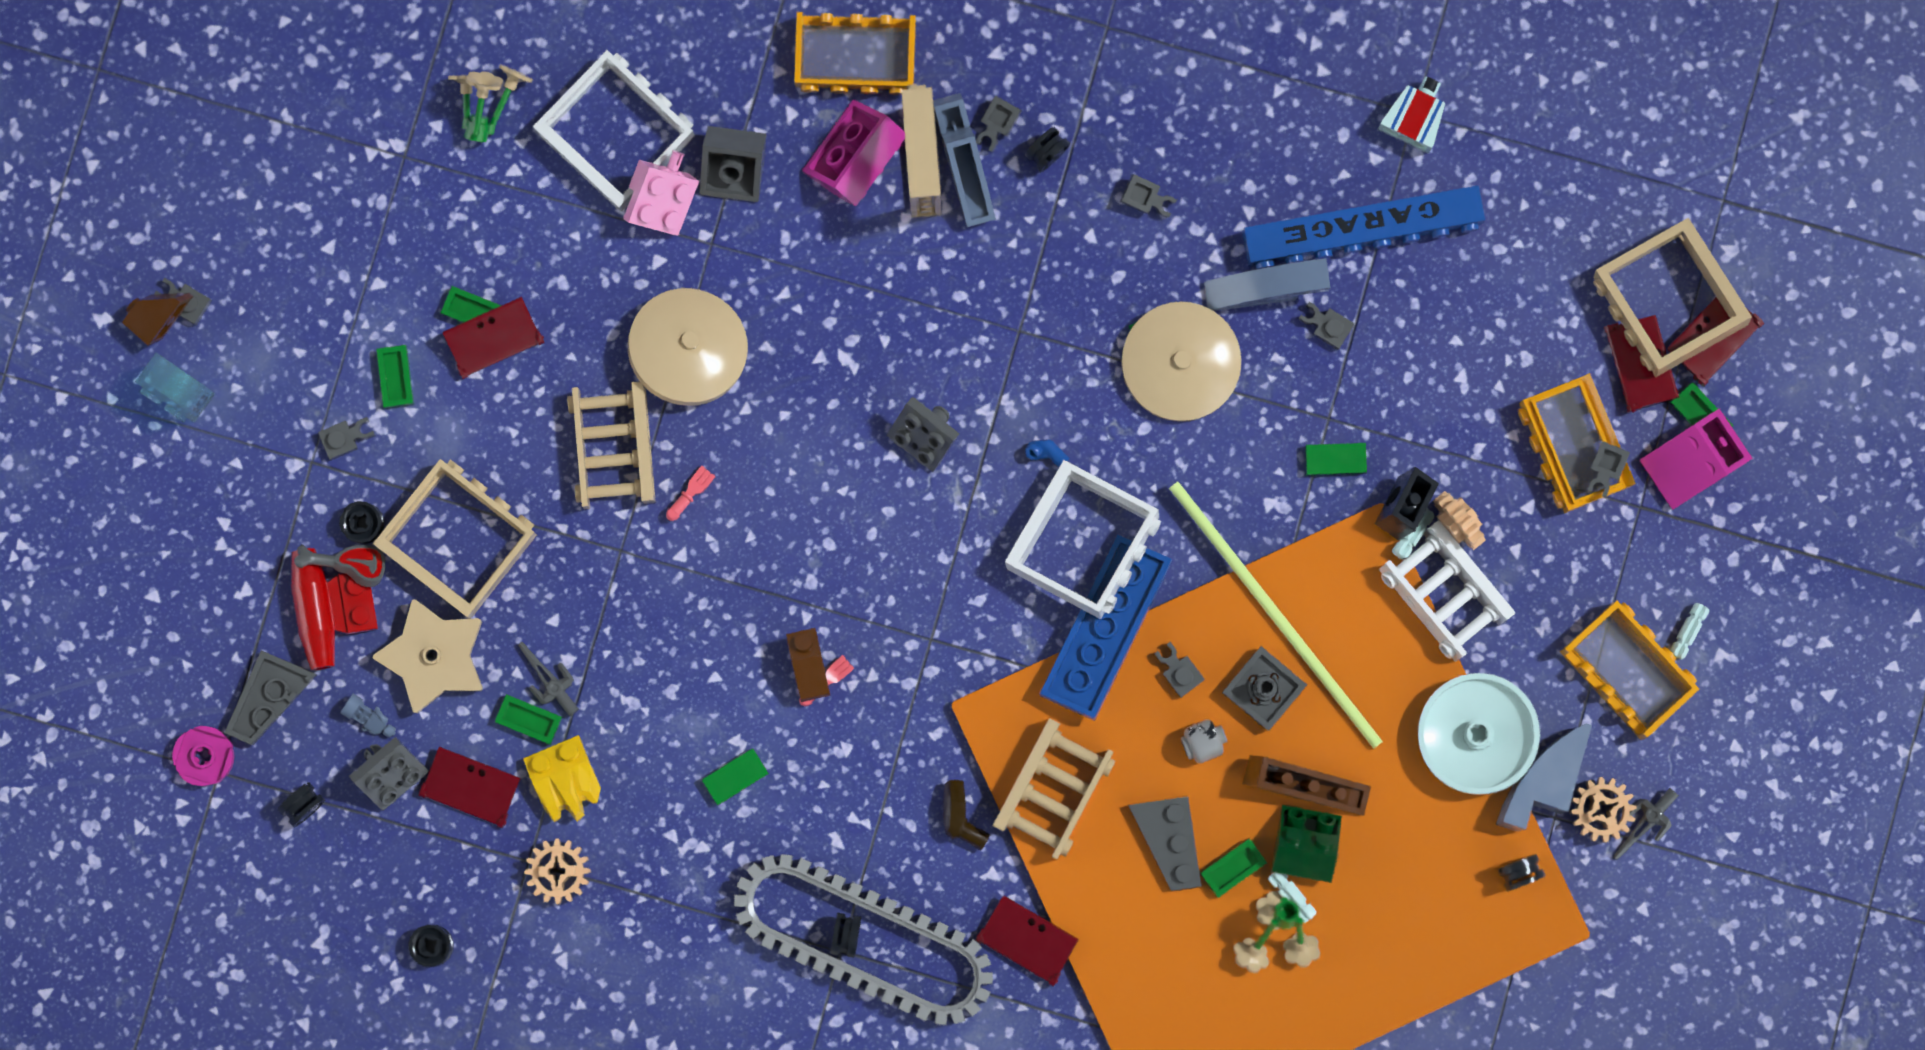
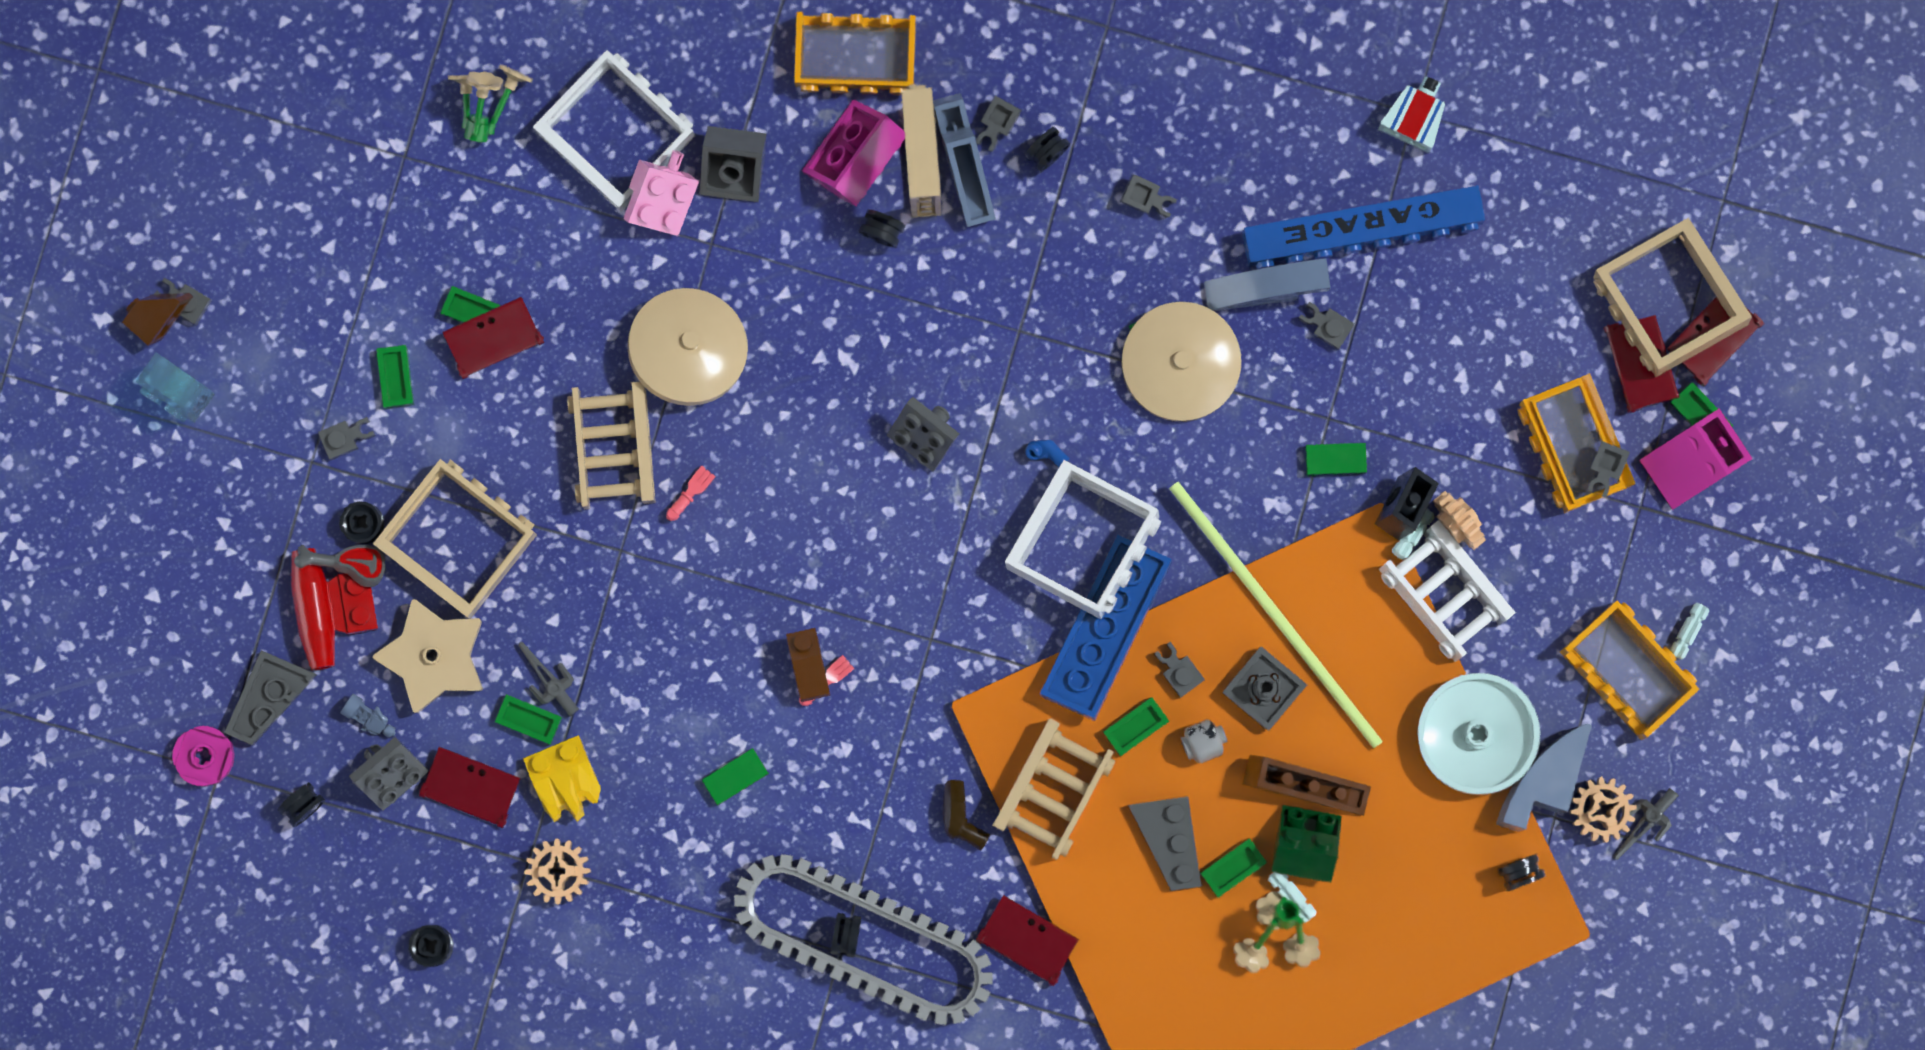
(882, 228): none -> black wheel
(1136, 726): none -> green tile

